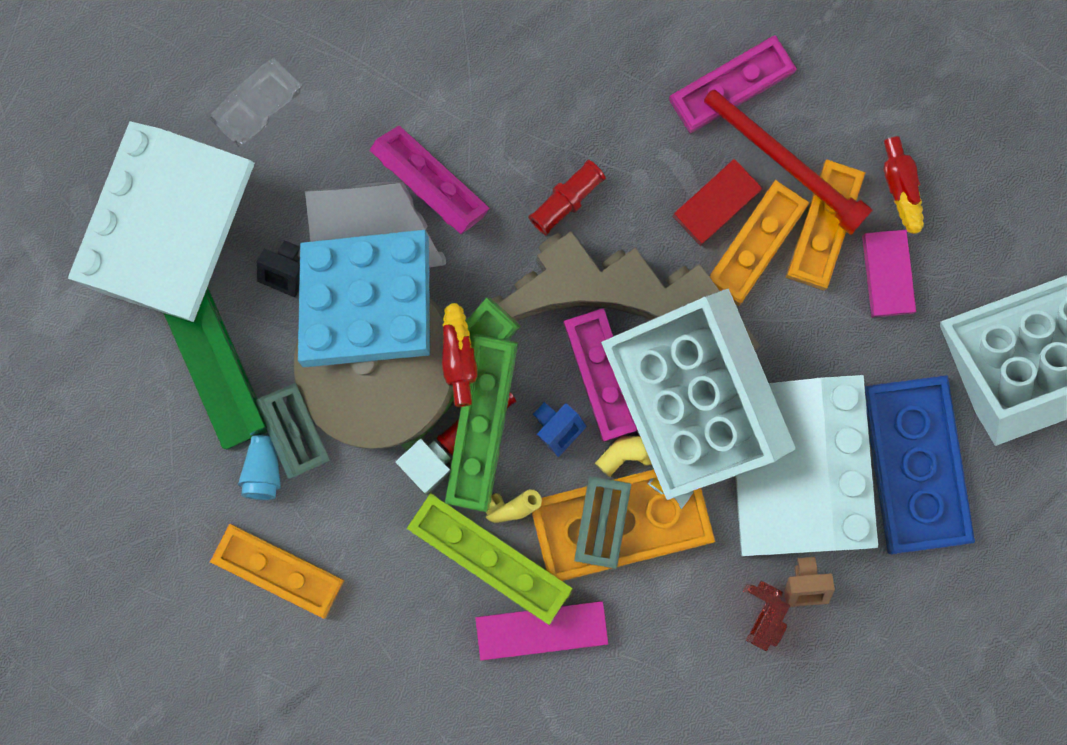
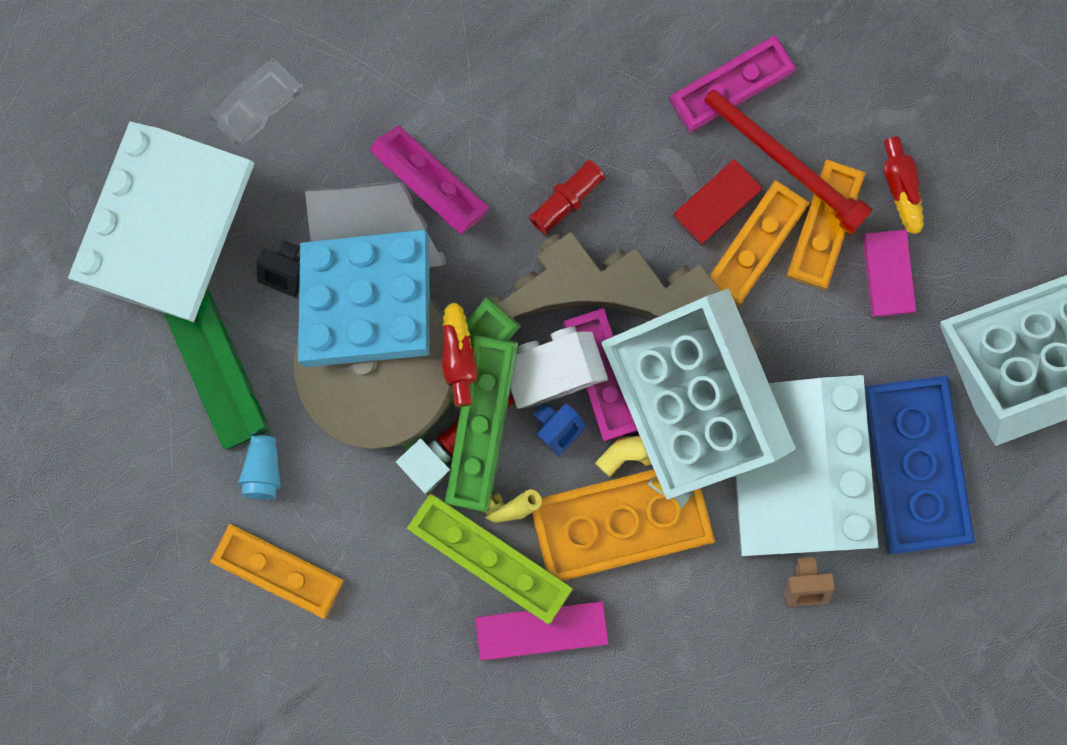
(278, 436): sand green tile -> none
(556, 367): none -> white brick
(608, 486): sand green tile -> none
(768, 626): clear red bracket -> none

